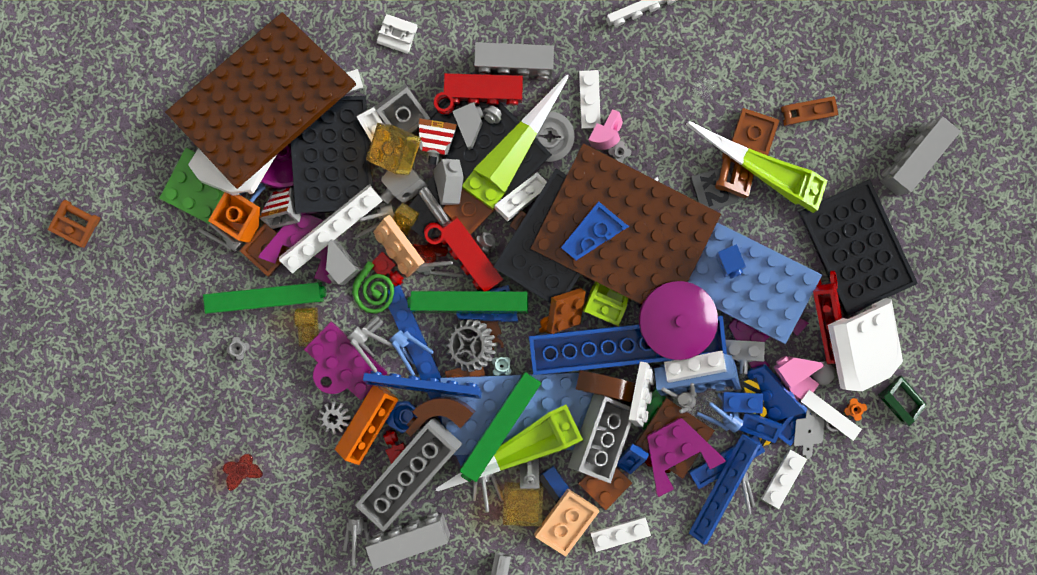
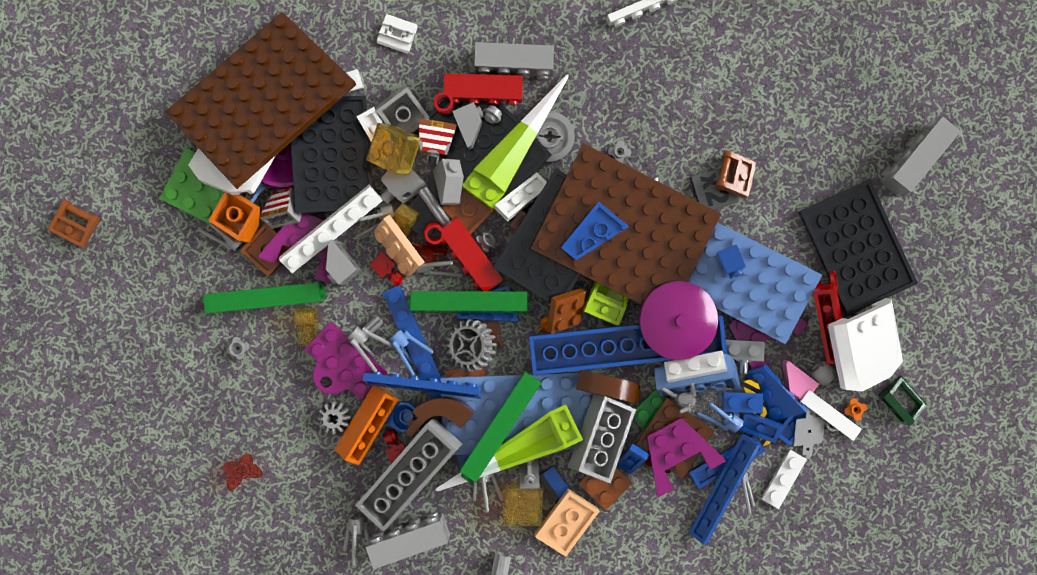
(376, 293): bright green piece -> none
(505, 361): light aqua plate -> none
(589, 99): white plate -> none
(606, 136): bright pink brick -> none
(620, 534): white plate -> none
(642, 394): white plate -> none
(755, 131): dark orange plate -> none
(793, 182): lime plate -> none
(794, 370): bright pink slope -> none
(810, 110): dark orange plate -> none

